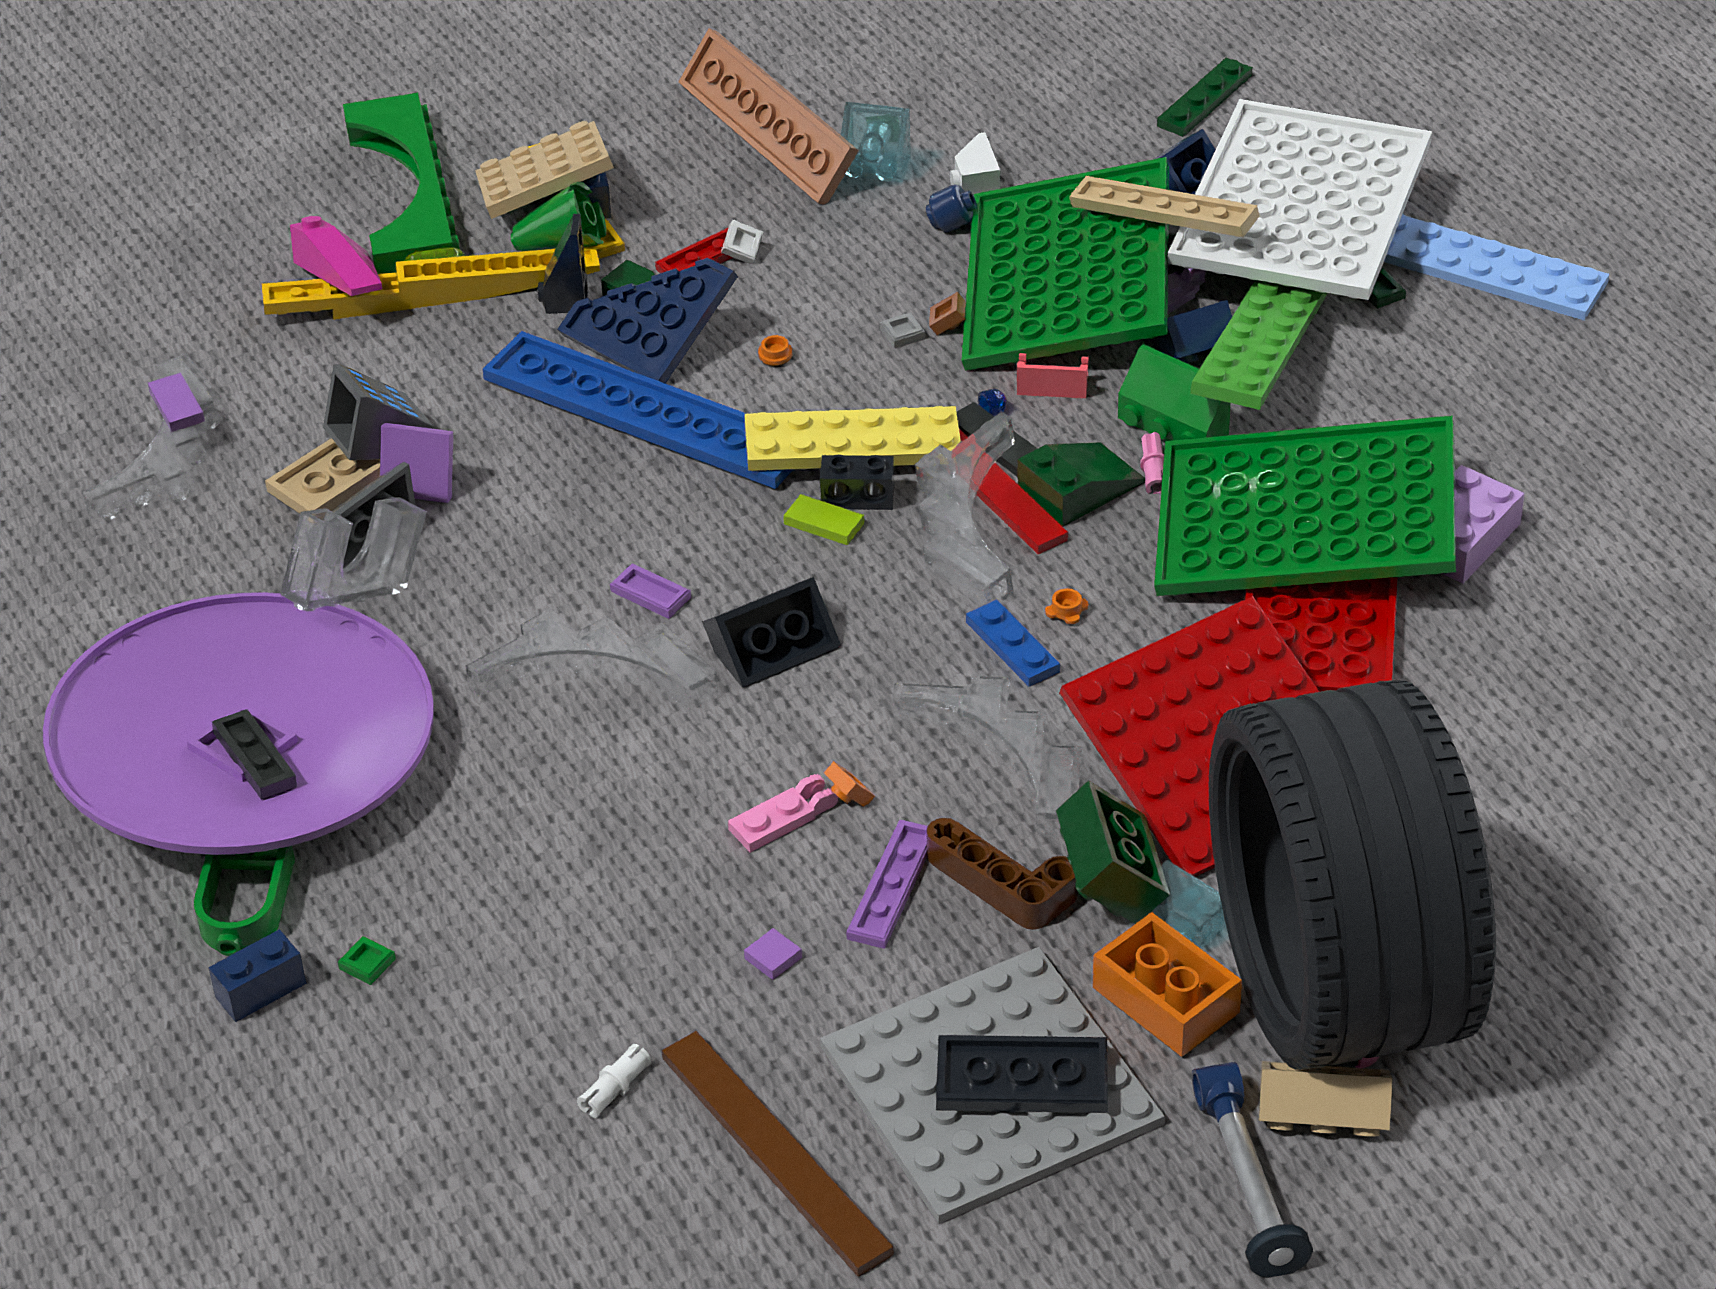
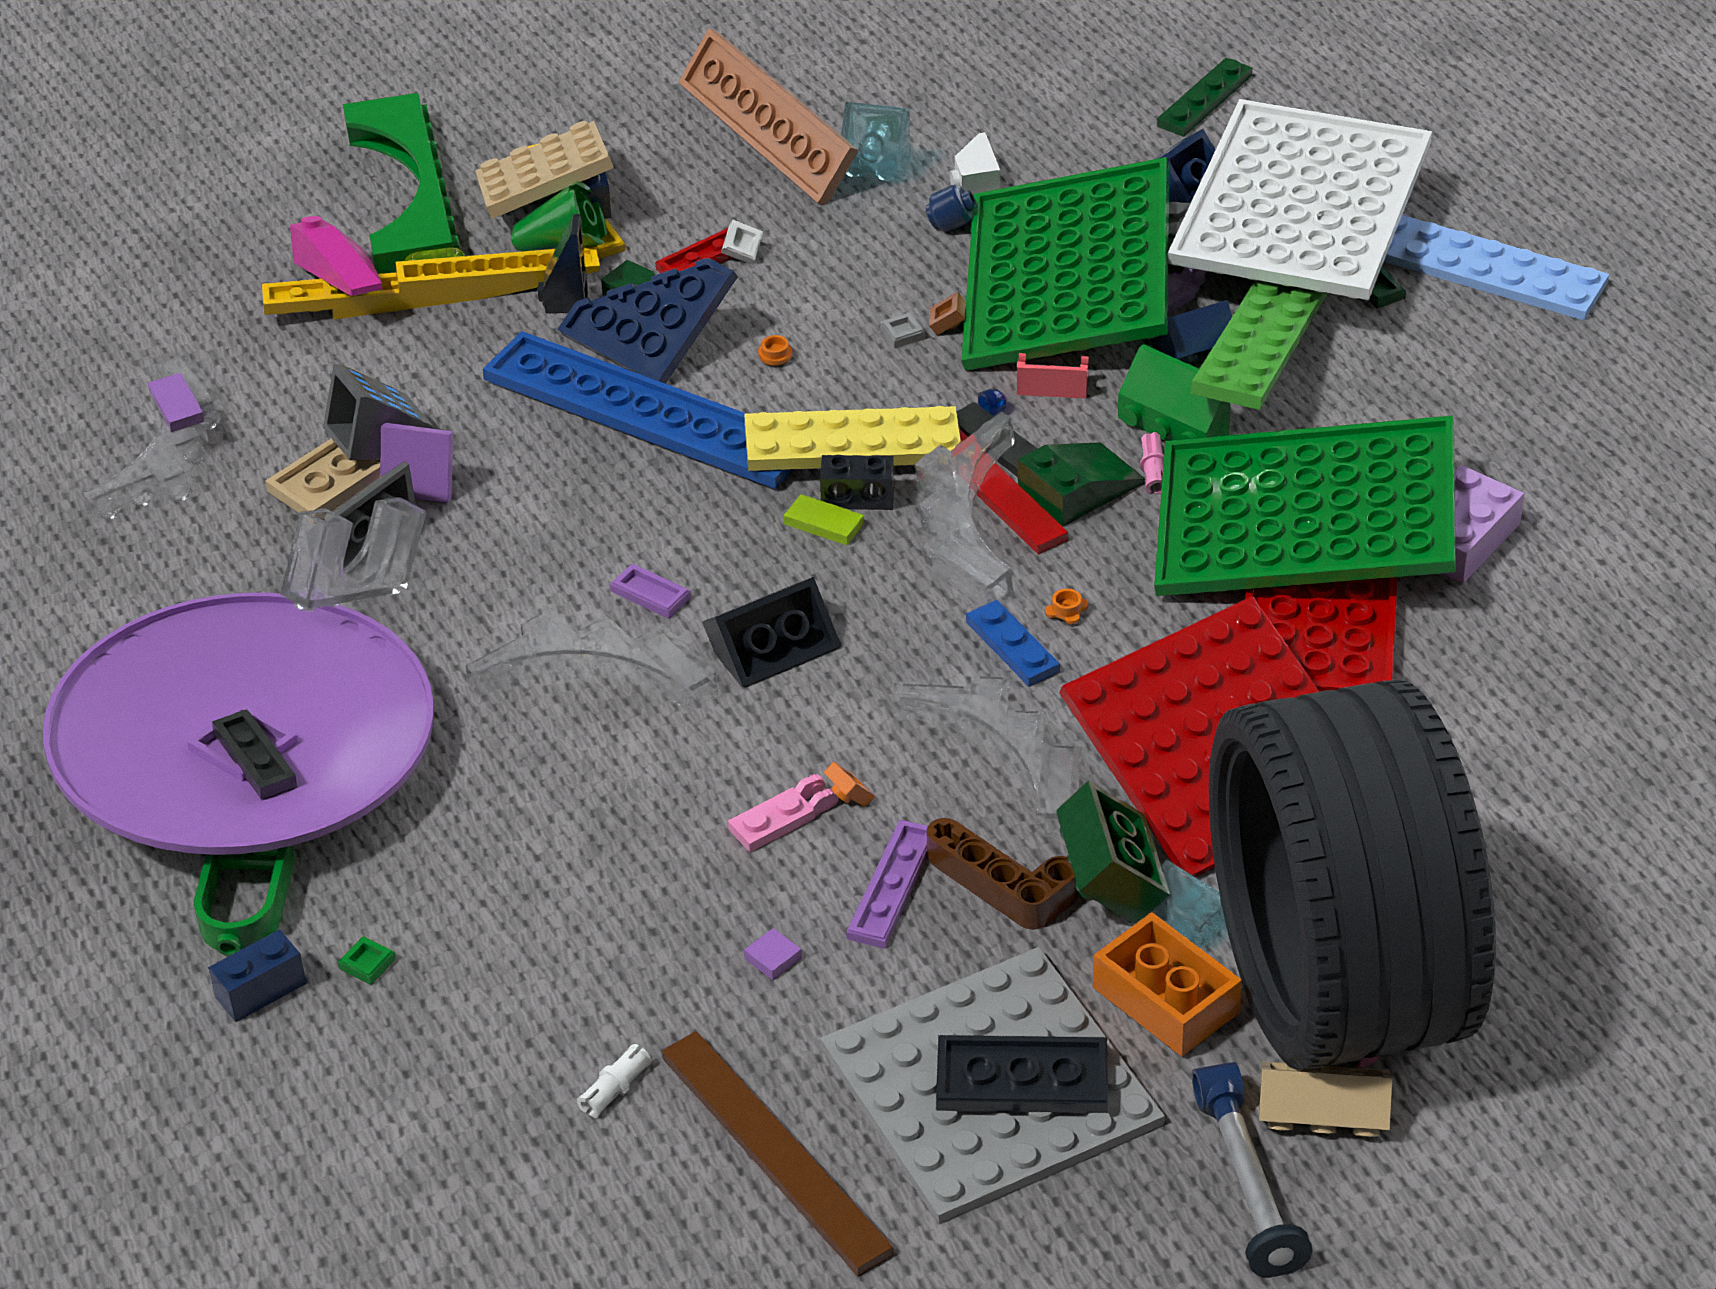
(1165, 206): tan plate -> none

